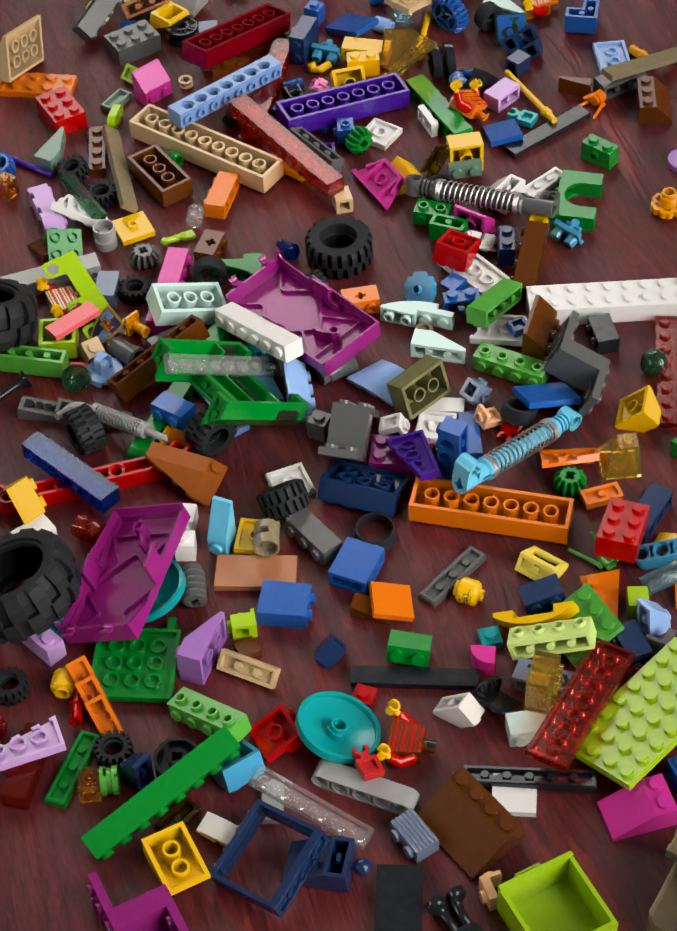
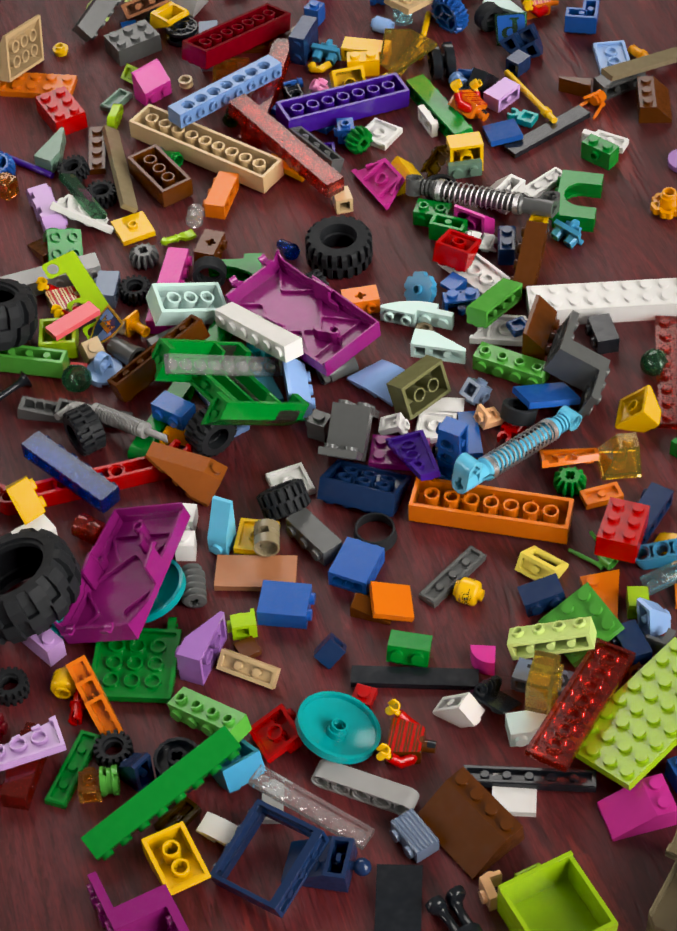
(60, 49): none -> yellow plate
(105, 235): light grey wheel -> none
(351, 25): blue tile -> none
(367, 766): red plate -> none
(490, 636): teal plate -> none
(561, 611): yellow slope -> none
(621, 141): none -> white hinge

